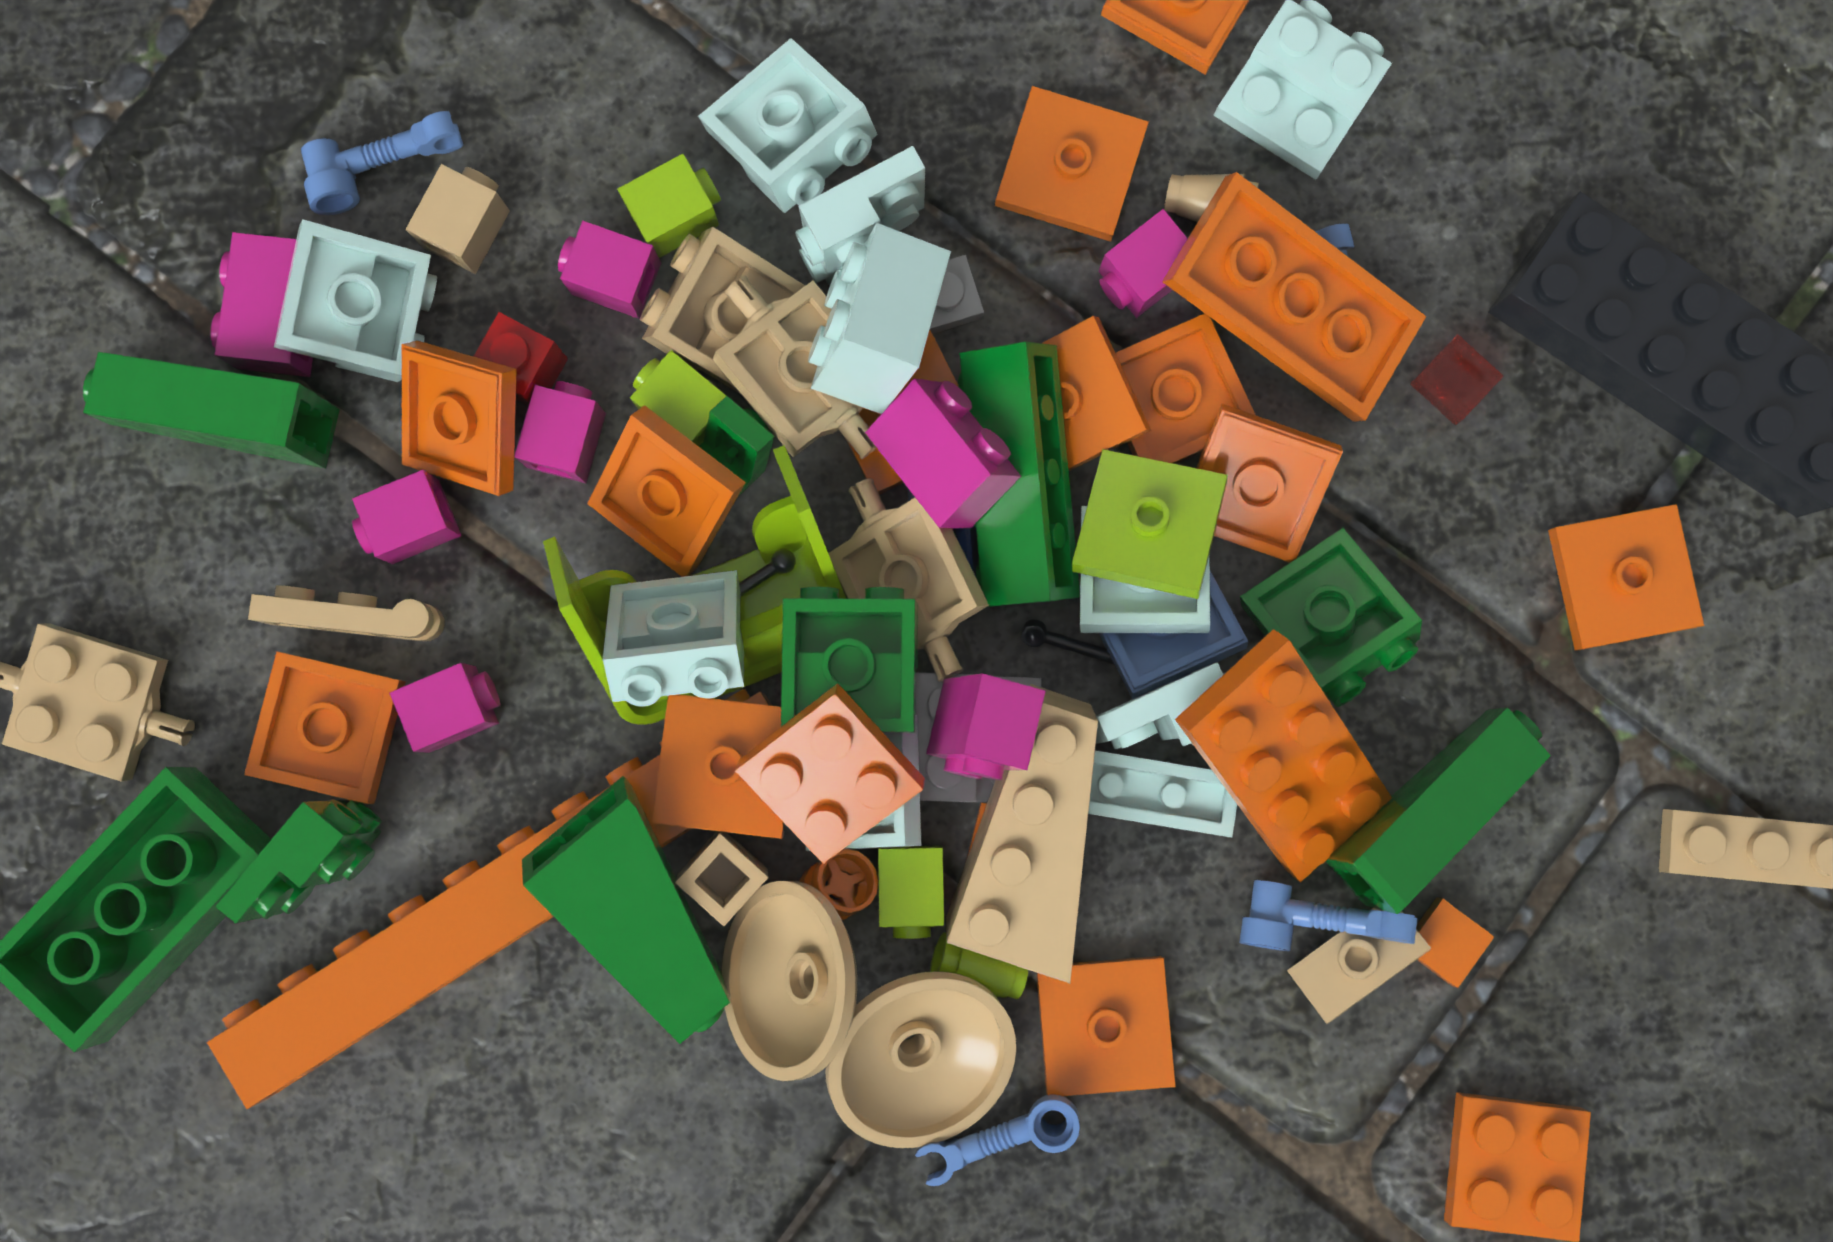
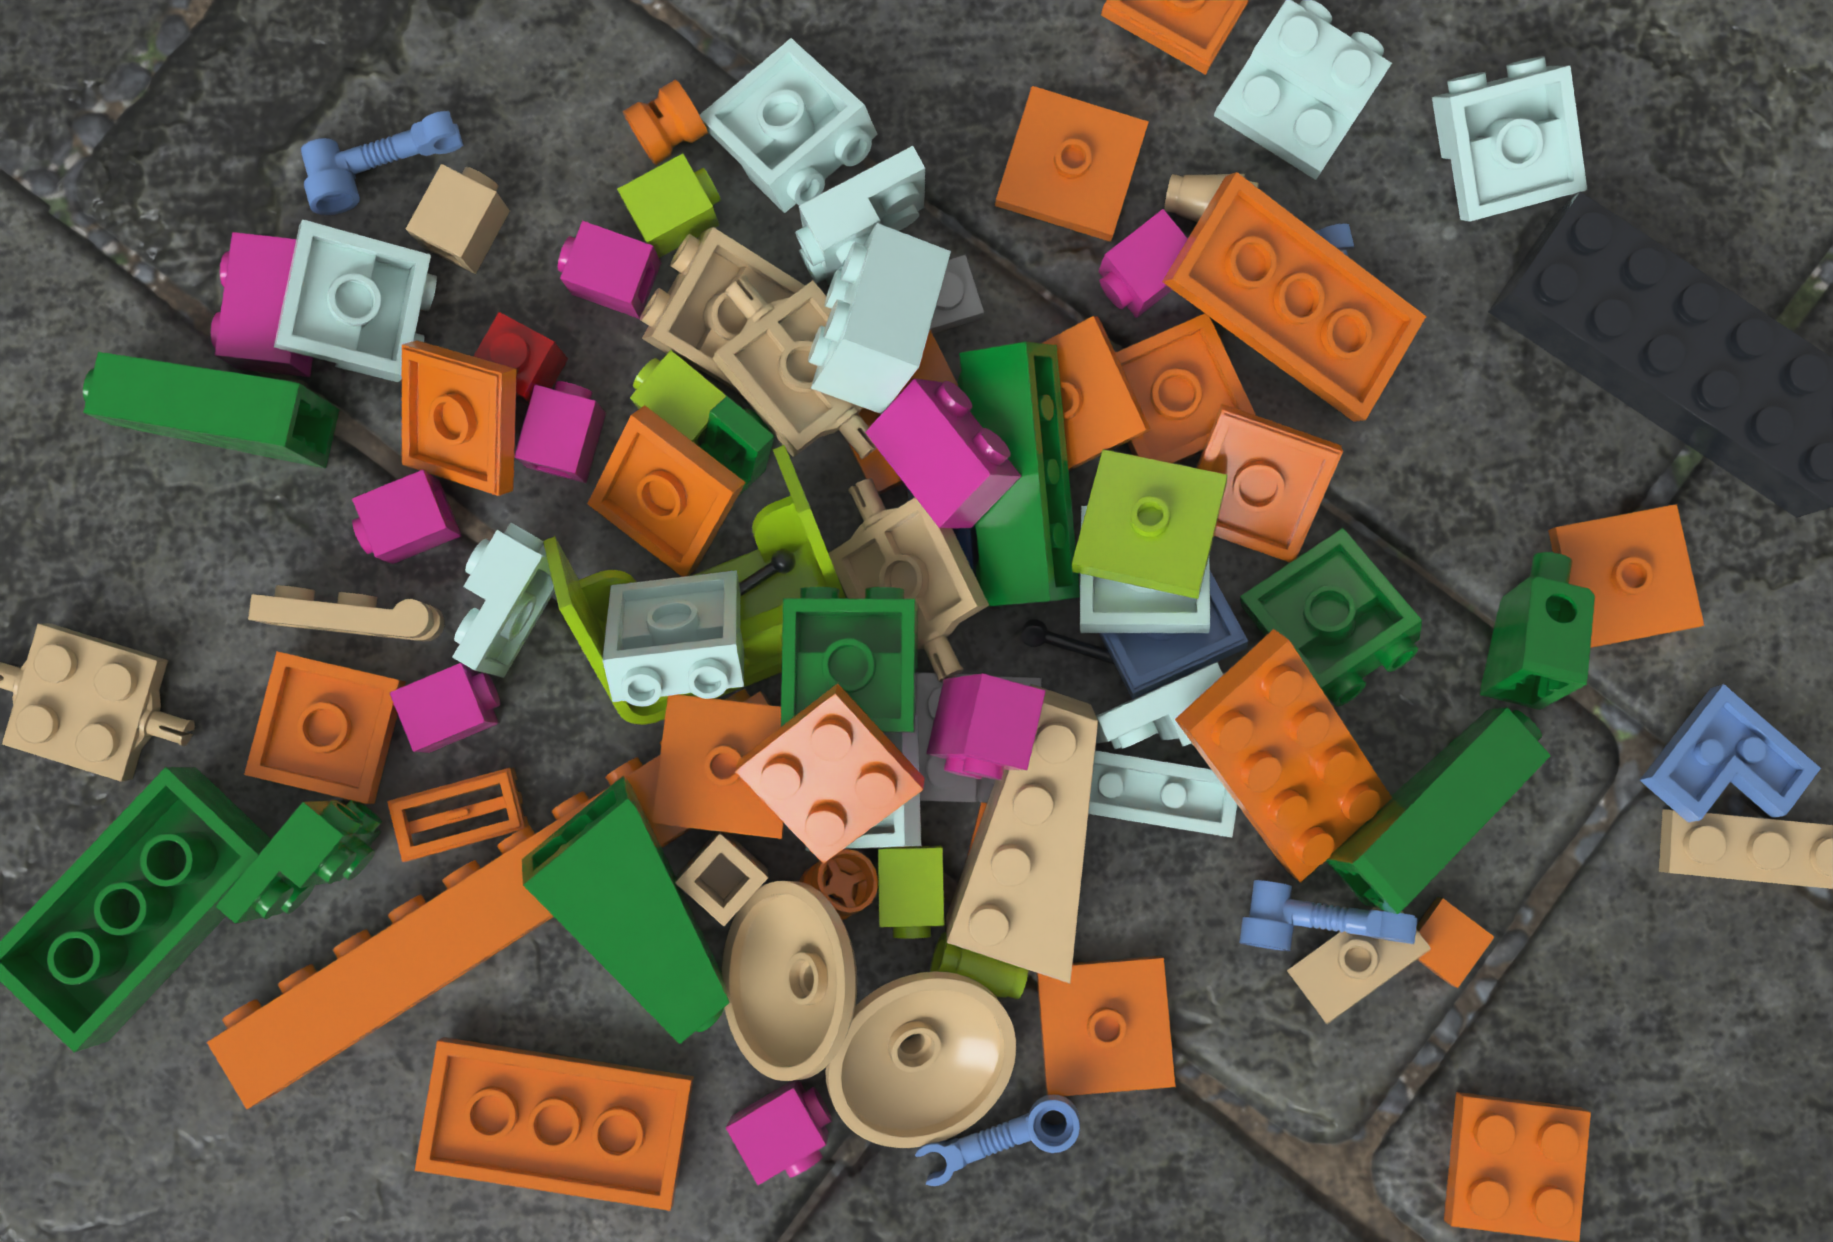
(510, 800): none -> orange tile
(517, 586): none -> light aqua plate
(554, 1123): none -> orange plate
(665, 122): none -> orange wheel
(781, 1131): none -> dark pink brick
(1456, 379): clear red plate -> none
(1511, 138): none -> light aqua plate
(1540, 637): none -> green torso
(1724, 745): none -> medium blue plate

